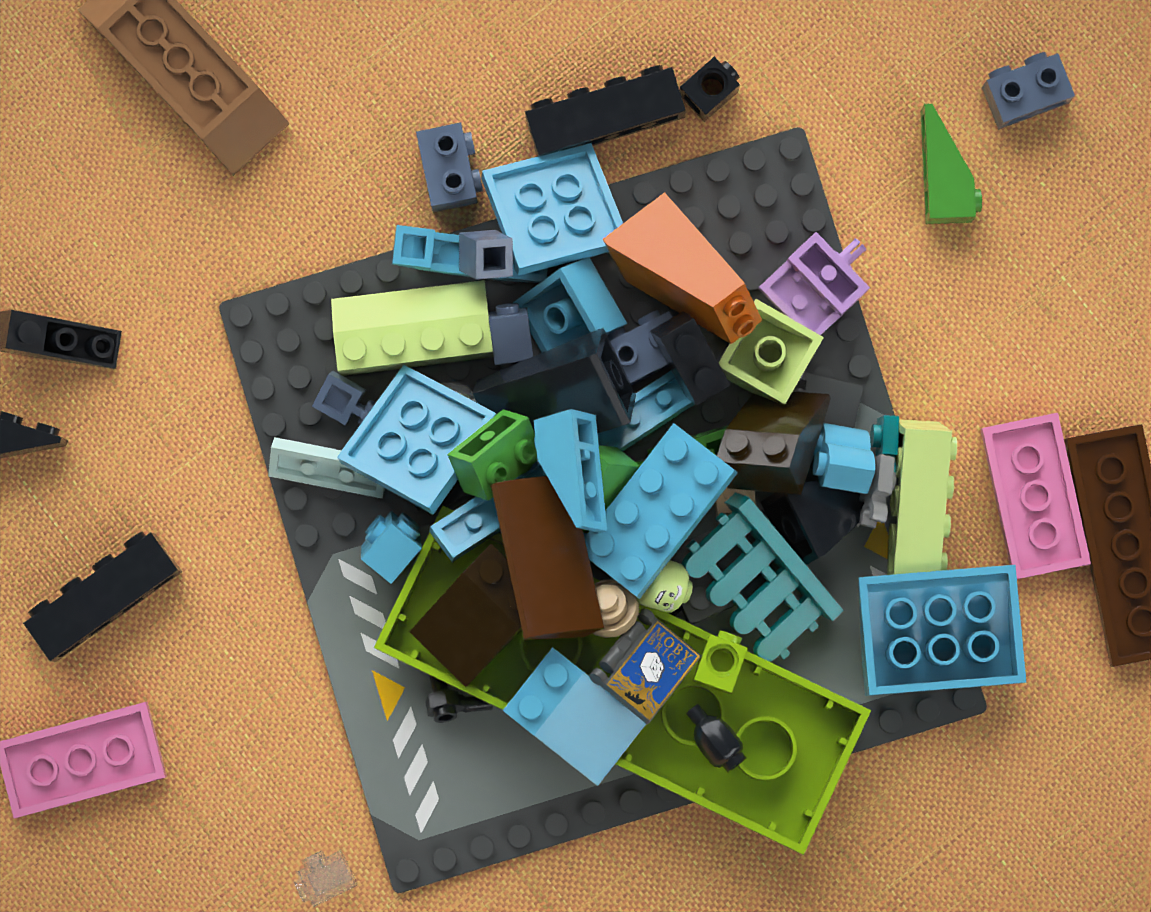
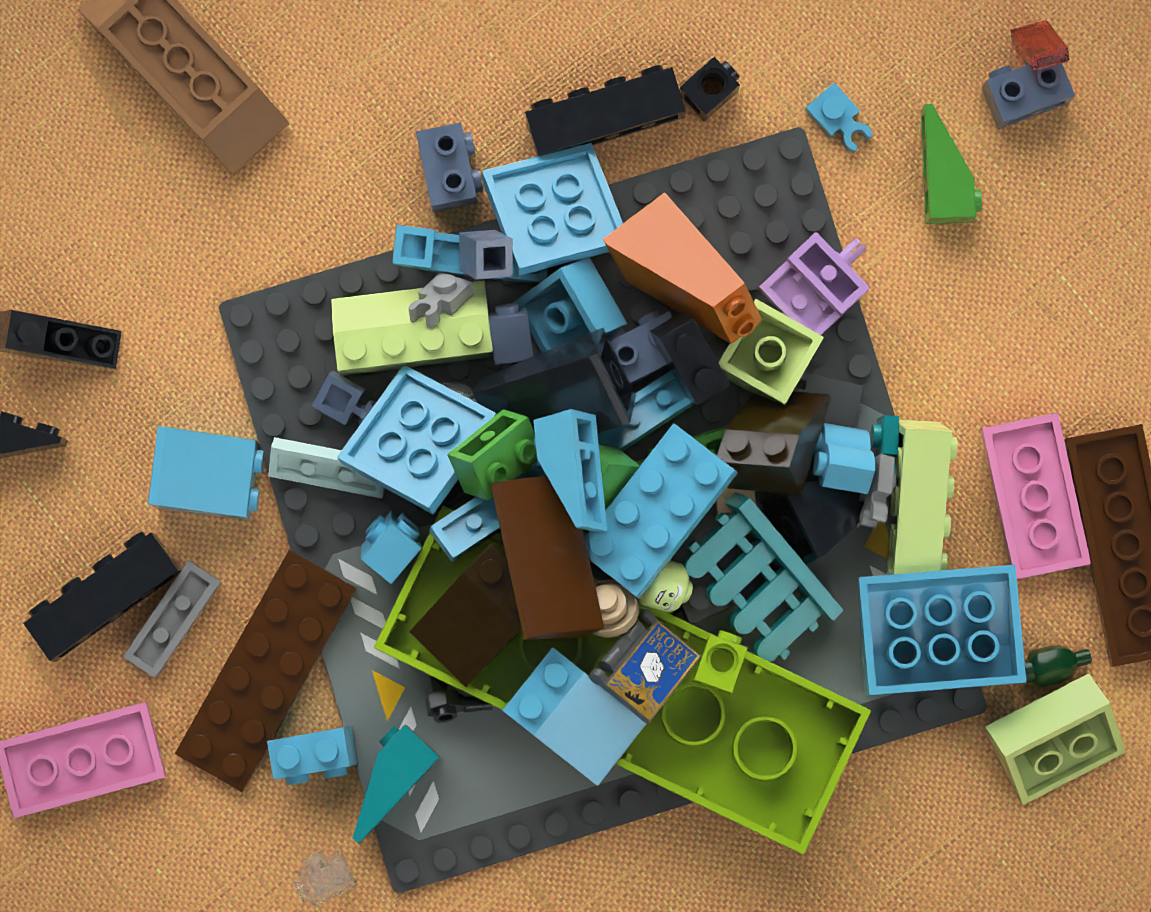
(172, 619): none -> light grey plate
(205, 473): none -> medium azure slope
(266, 670): none -> reddish brown plate
(311, 753): none -> medium azure brick
(395, 771): none -> teal slope
(441, 294): none -> light grey plate
(716, 739): black plant -> none
(835, 113): none -> medium azure plate
(1040, 45): none -> clear red tile
(1054, 664): none -> dark green plant
(1056, 738): none -> yellowish green slope

